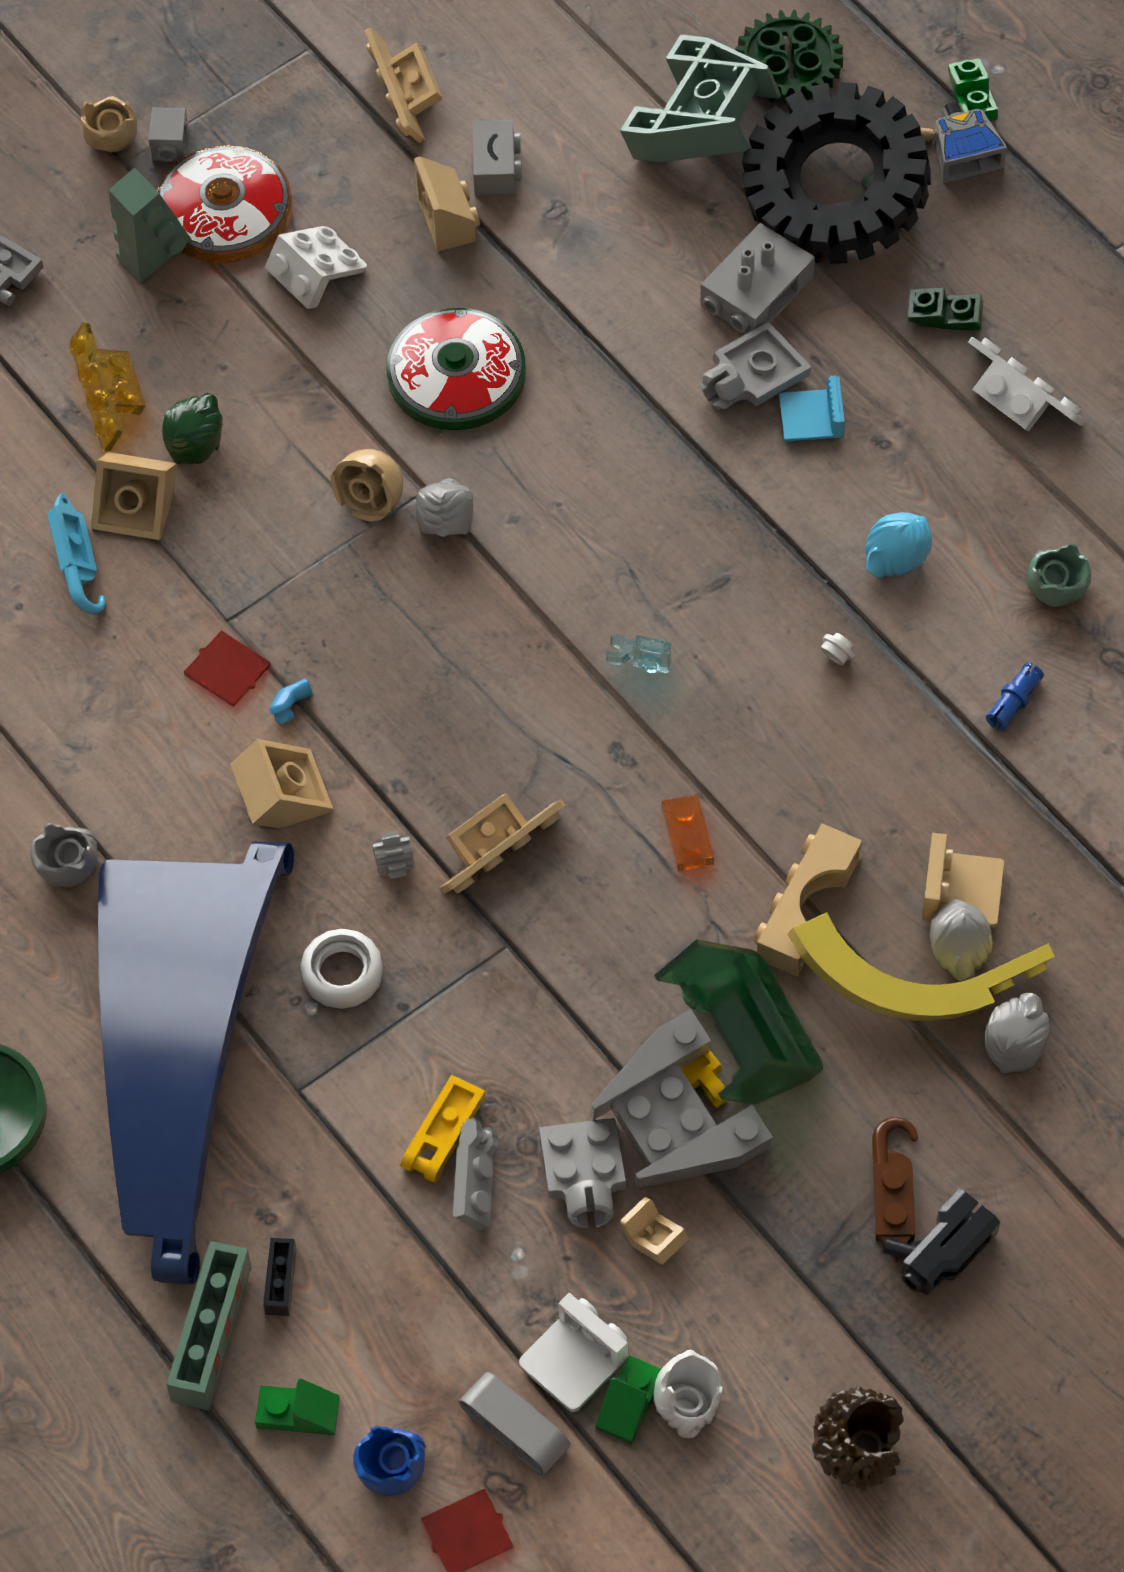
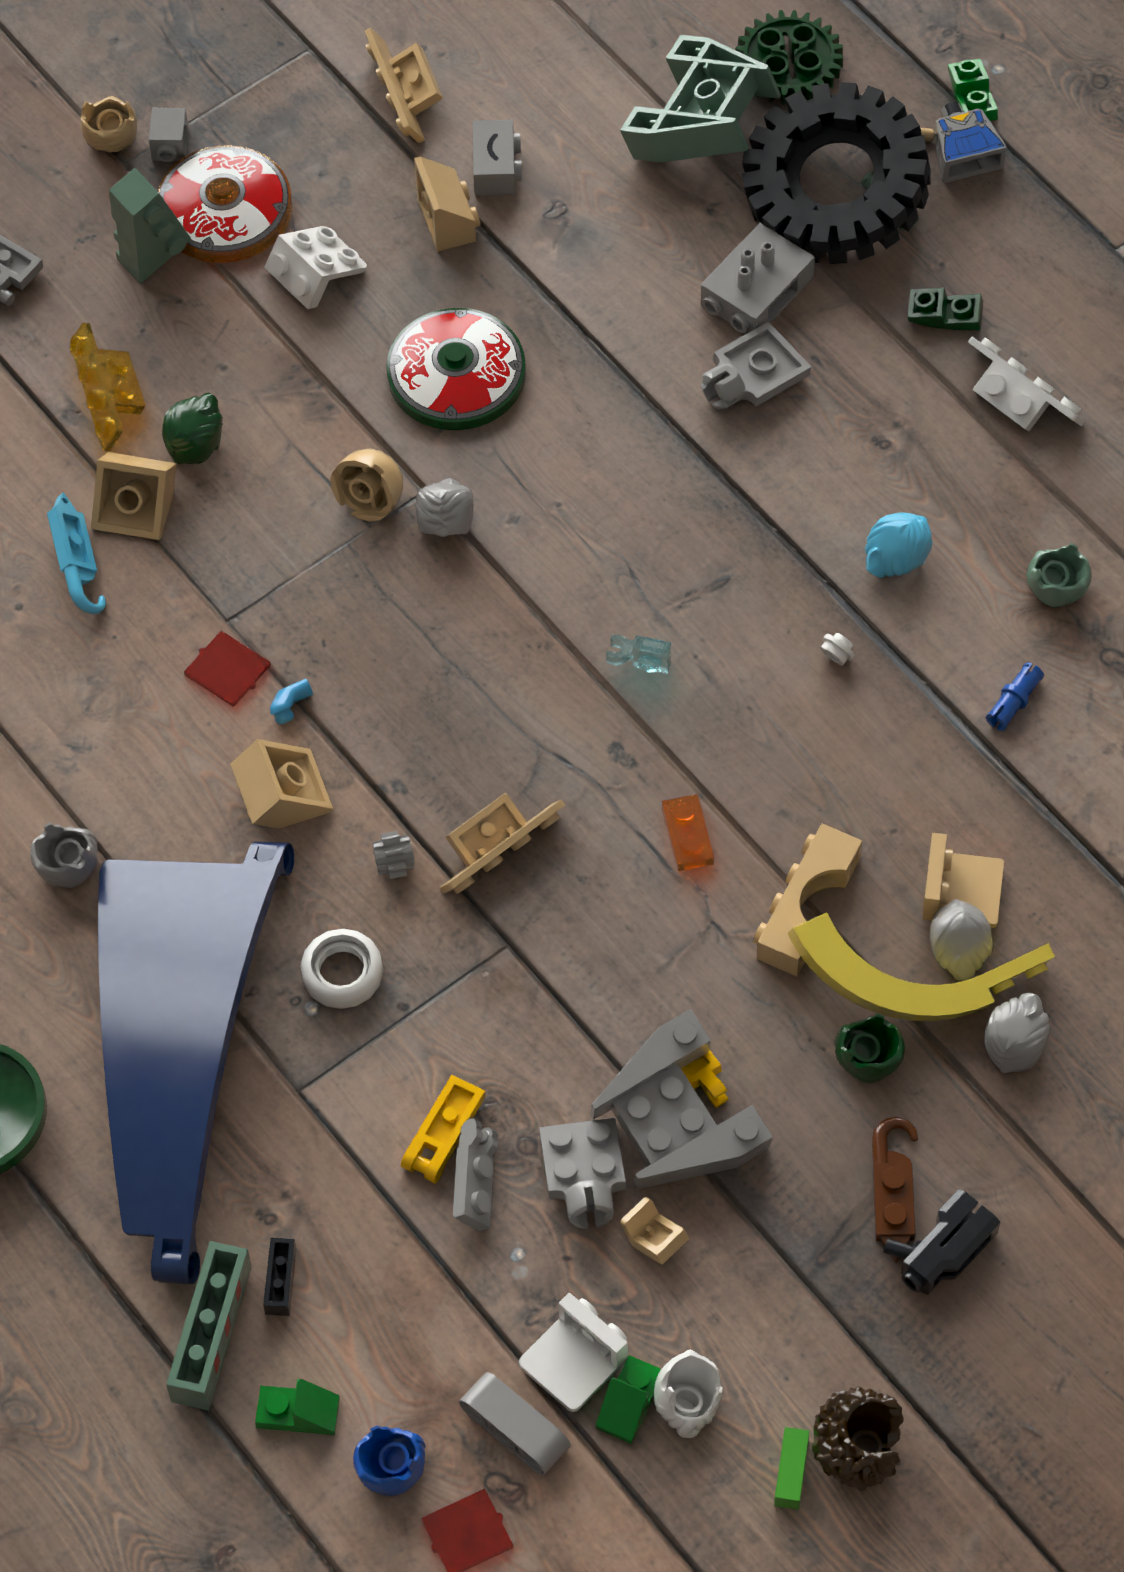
(751, 1016): clear green windscreen -> none
(791, 1468): none -> bright green piece
(813, 413): medium azure piece -> none
(869, 1048): none -> dark green hair

